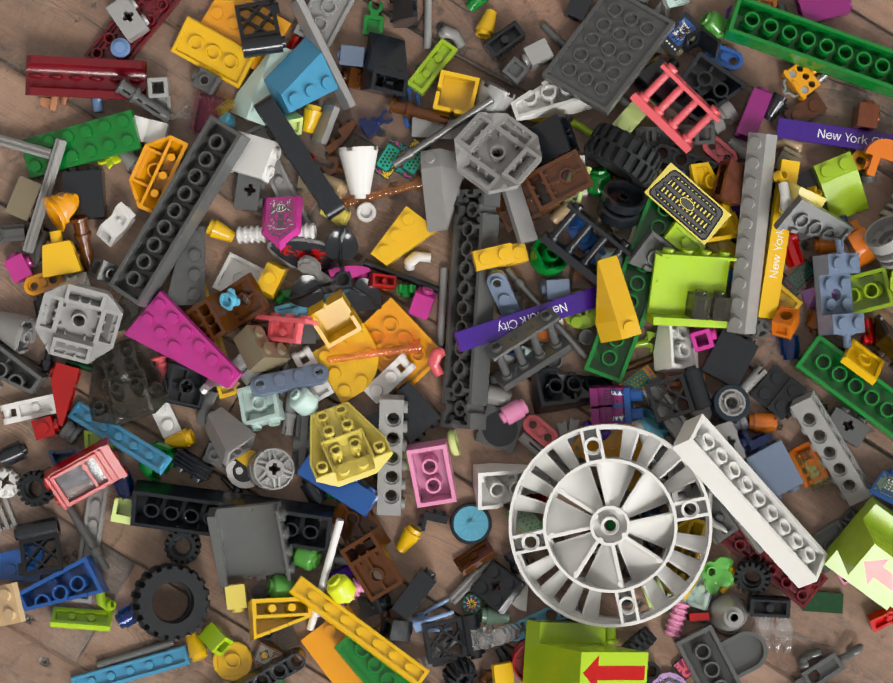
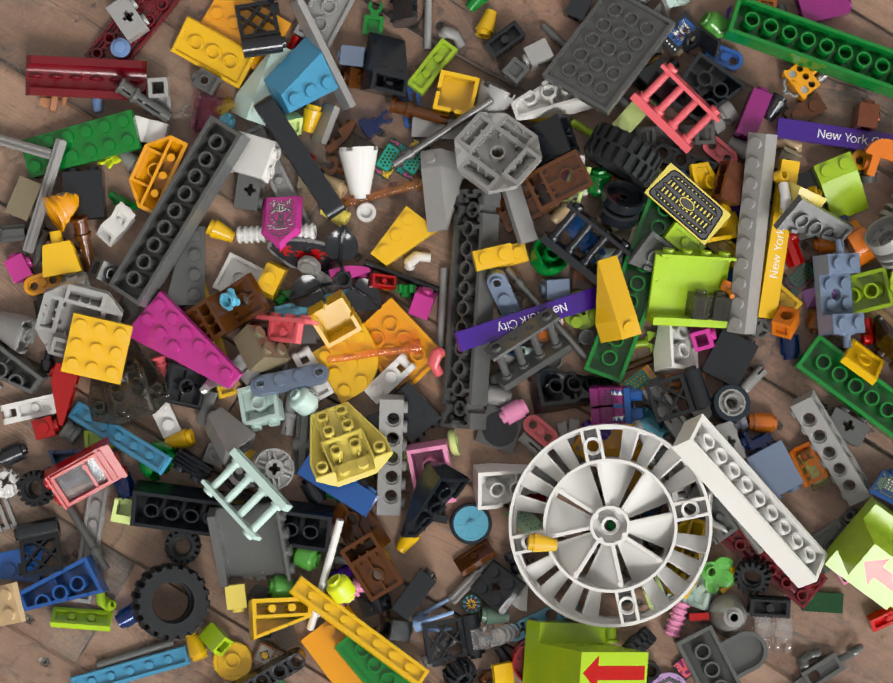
(97, 348): none -> yellow plate
(121, 198): none -> green bar
(265, 489): none -> light aqua fence
(433, 490): none -> black wedge
(541, 543): none -> yellow cone
(726, 286): none -> orange hand
(777, 392): black plate -> none

